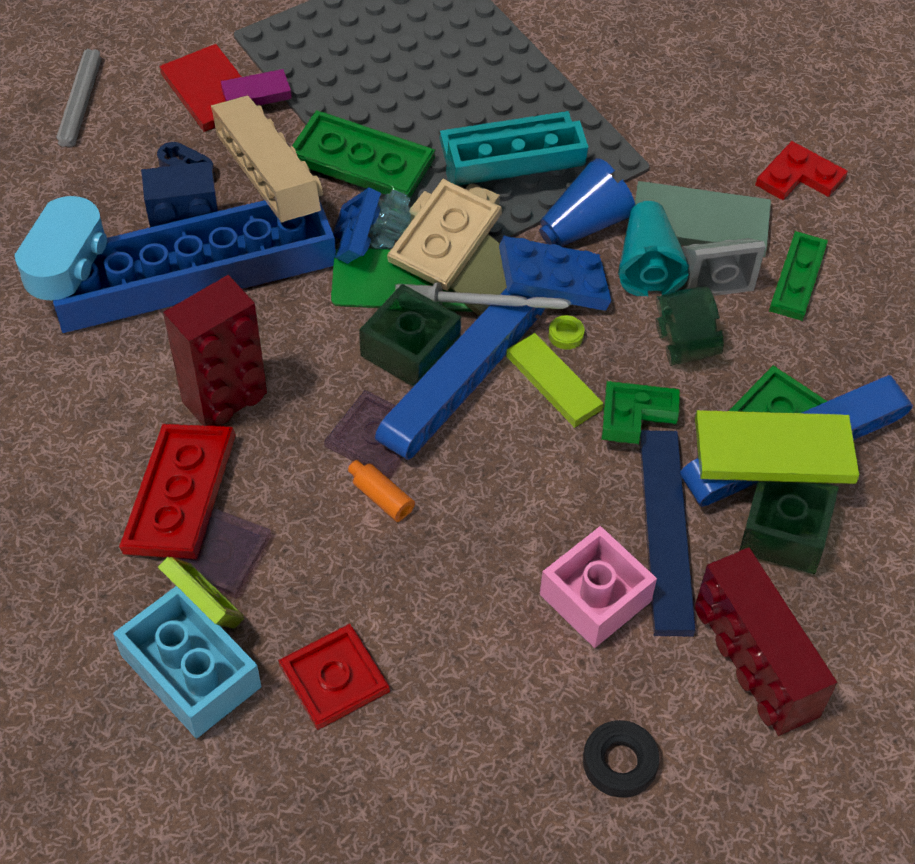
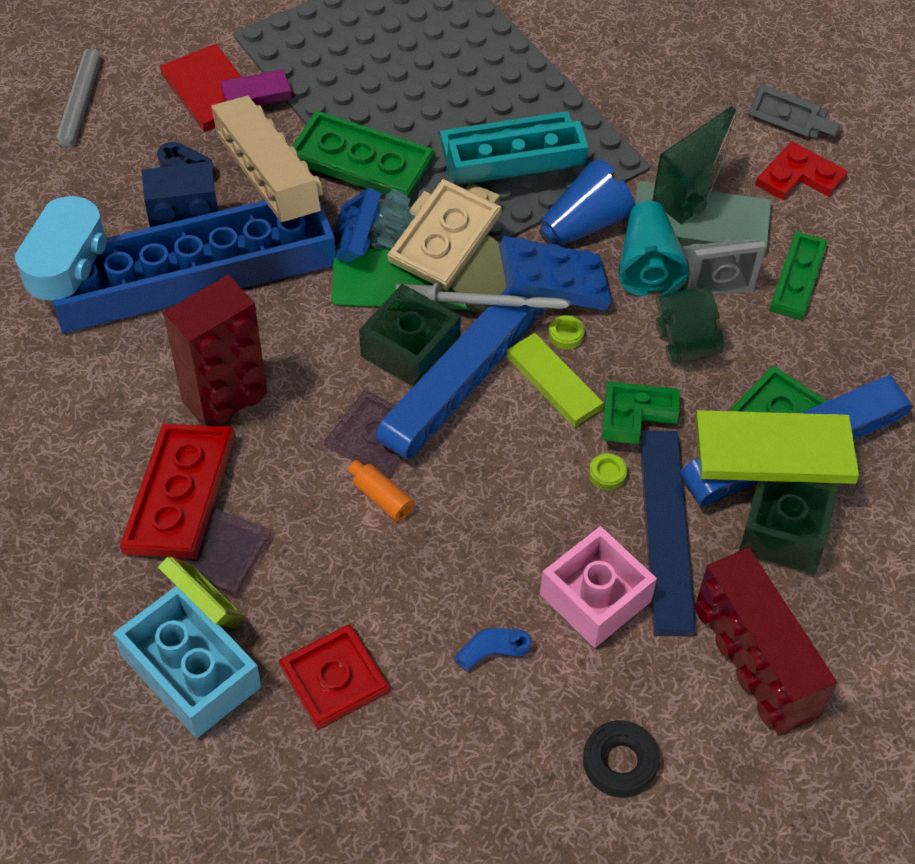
(493, 641): none -> blue arm
(607, 472): none -> lime tile
(691, 168): none -> clear green slope
(792, 113): none -> dark grey hinge

